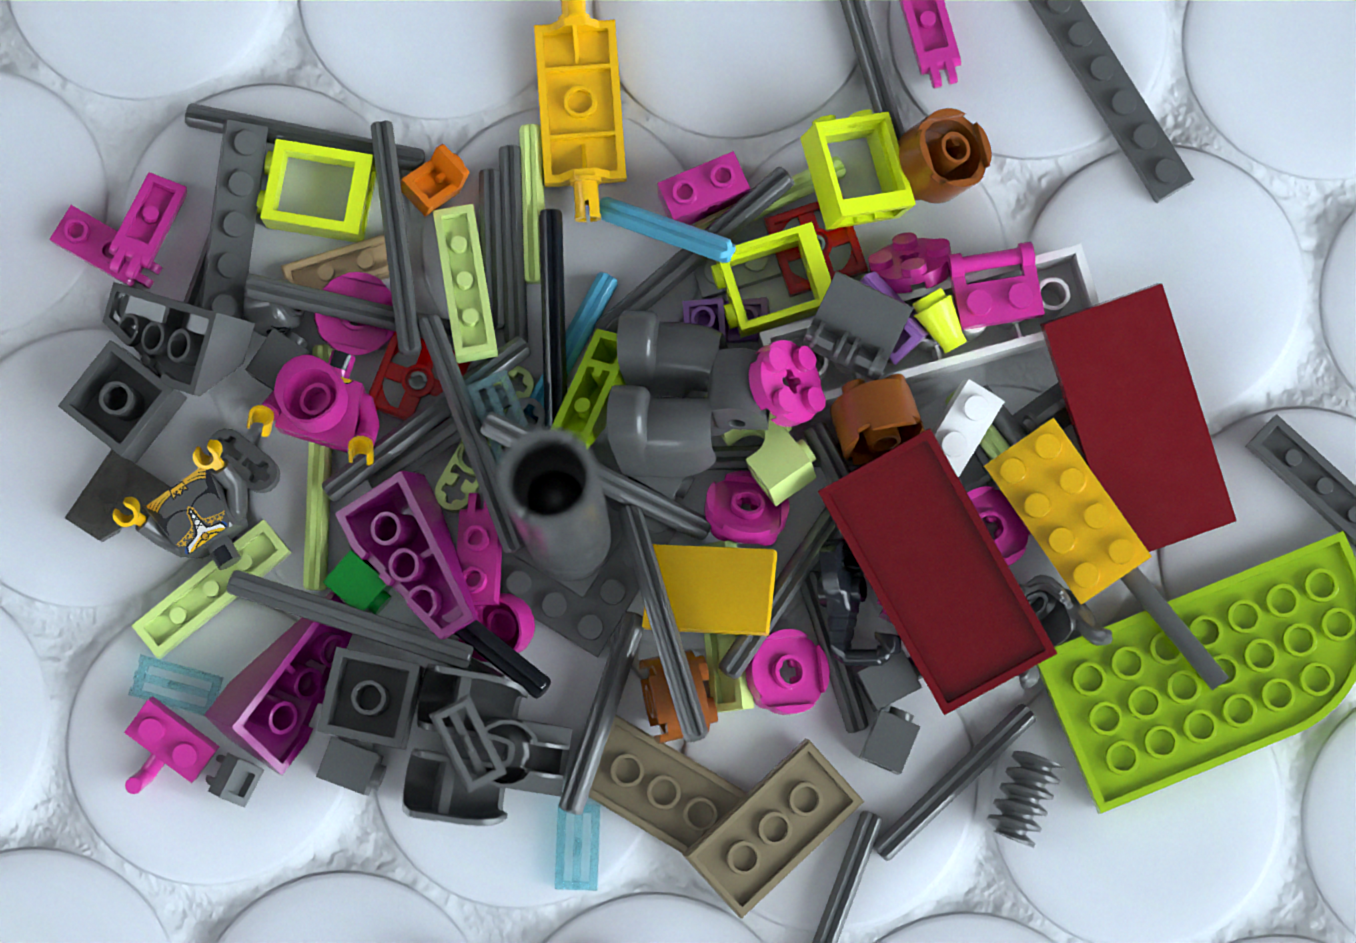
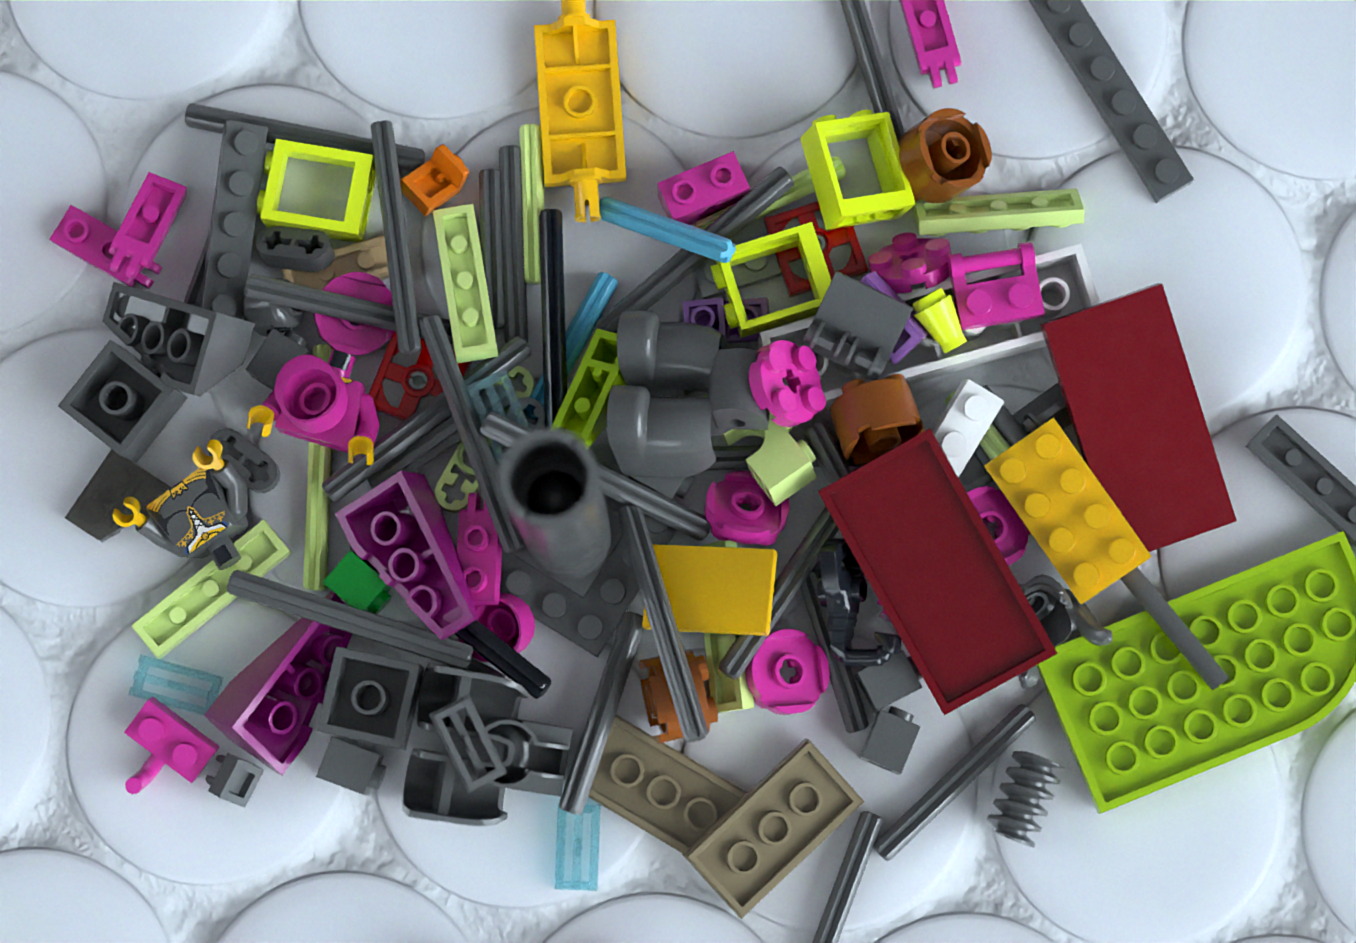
(295, 249): none -> dark grey beam
(1000, 211): none -> yellowish green plate

